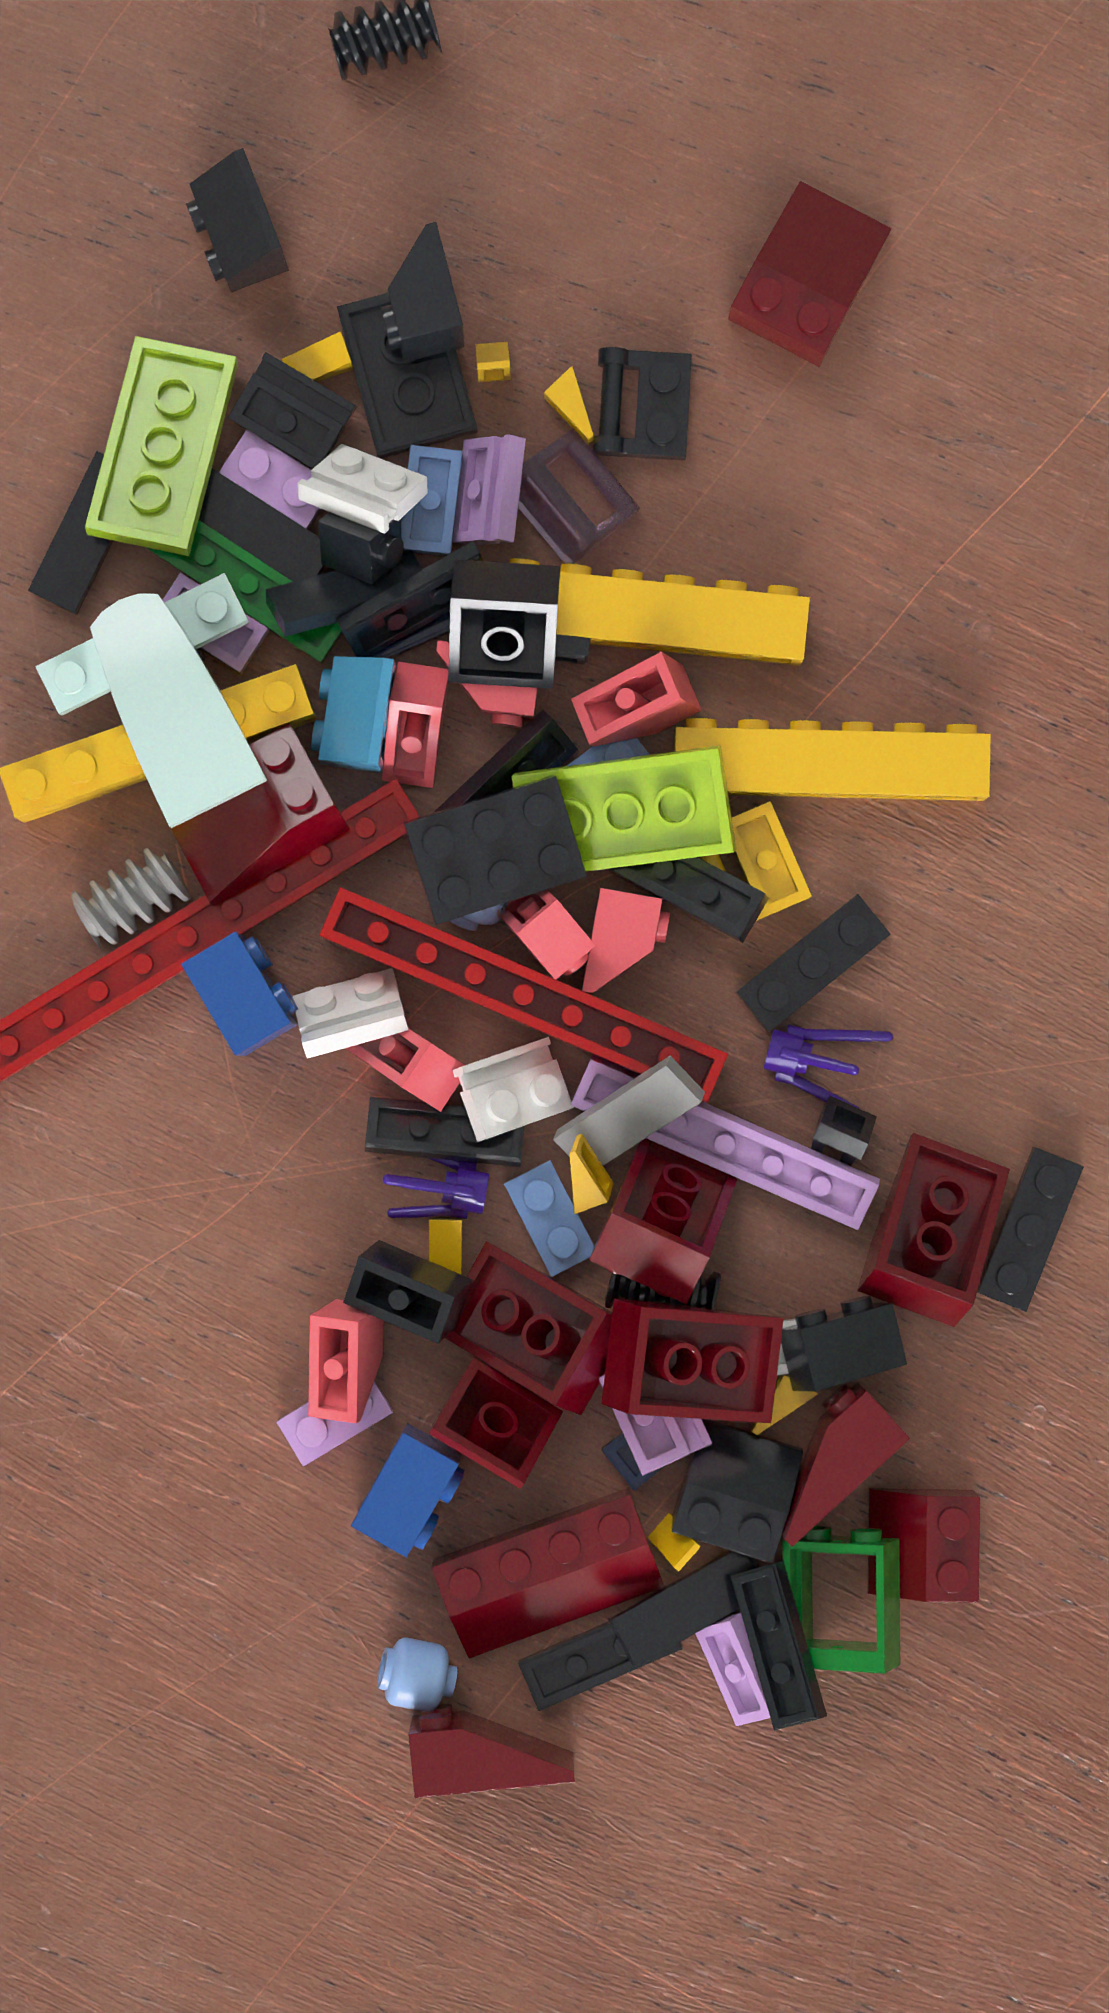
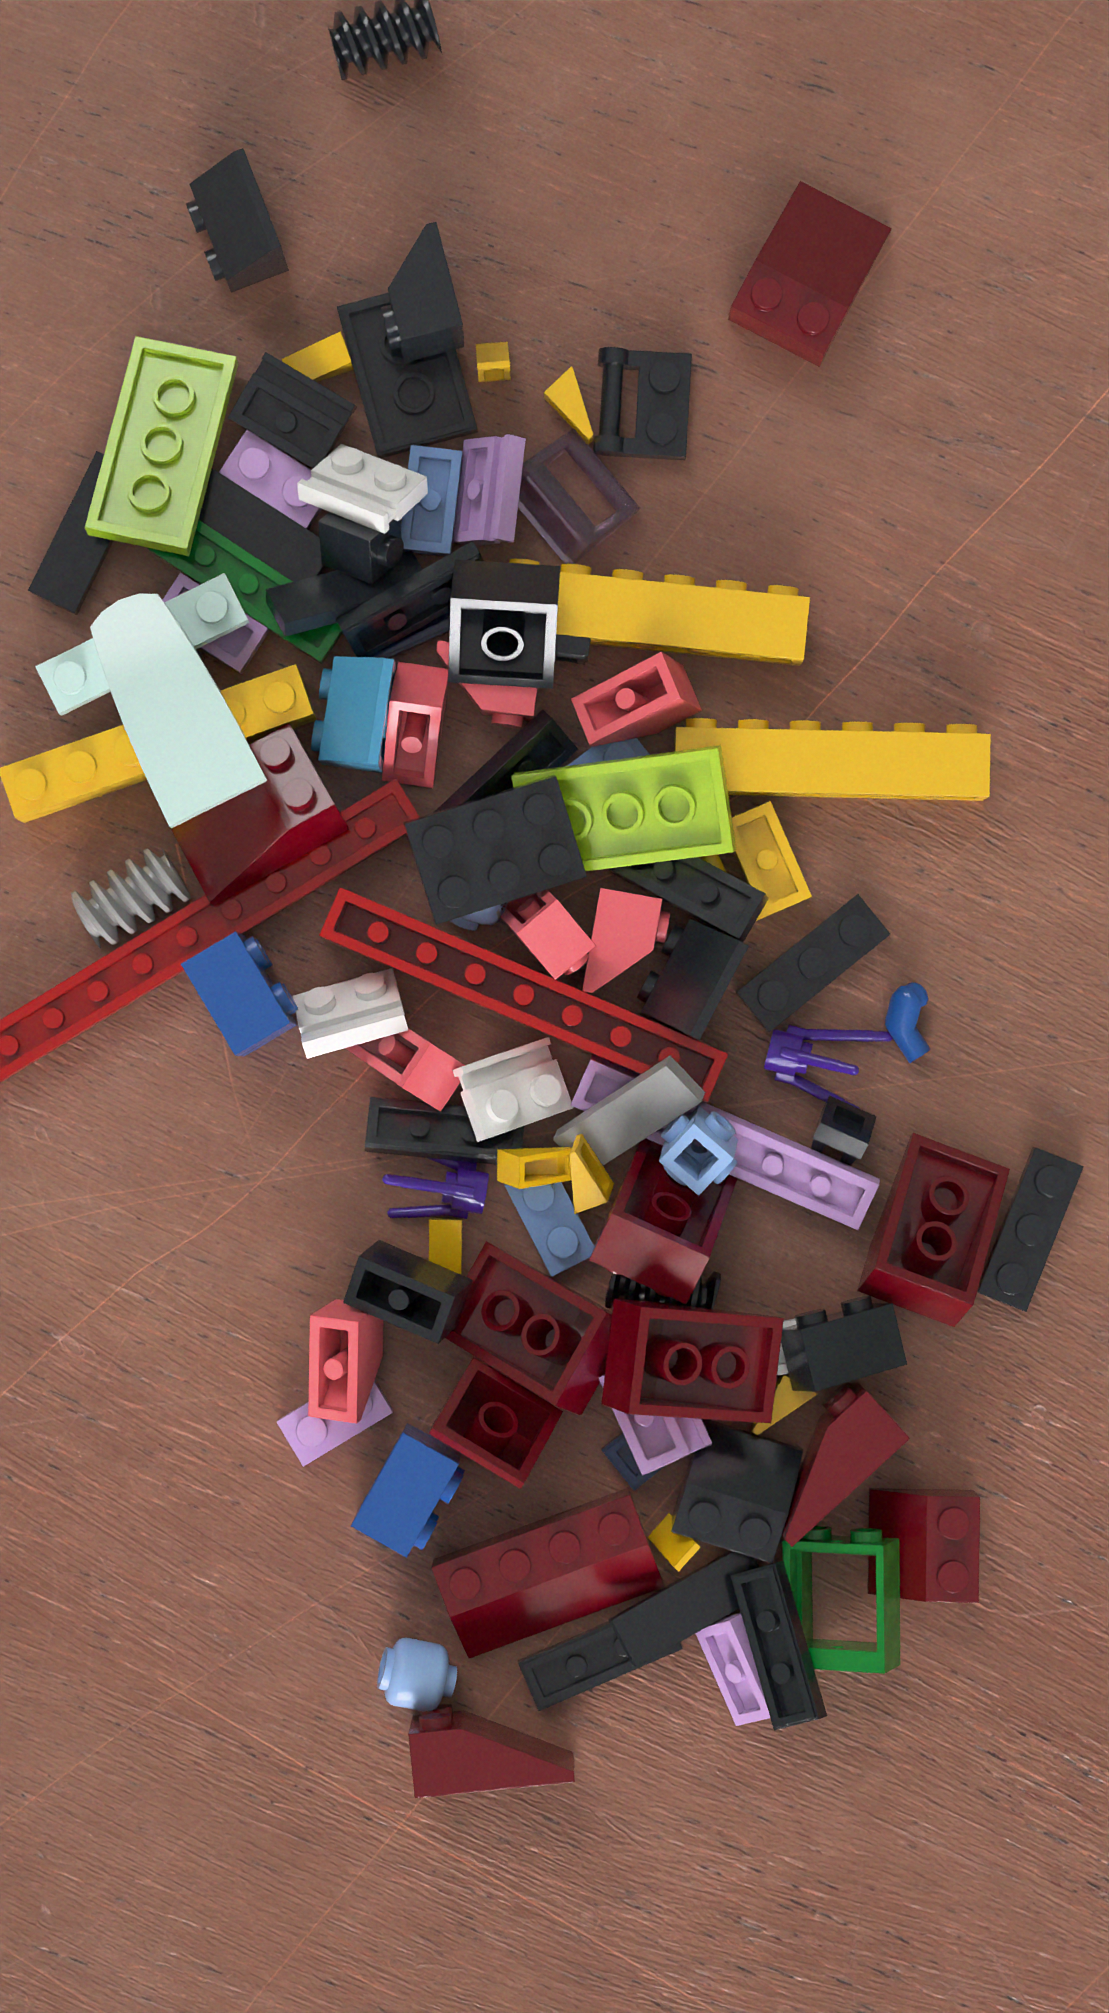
(533, 1166): none -> yellow piece
(692, 979): none -> black slope
(695, 1164): none -> light blue brick
(902, 1020): none -> blue arm

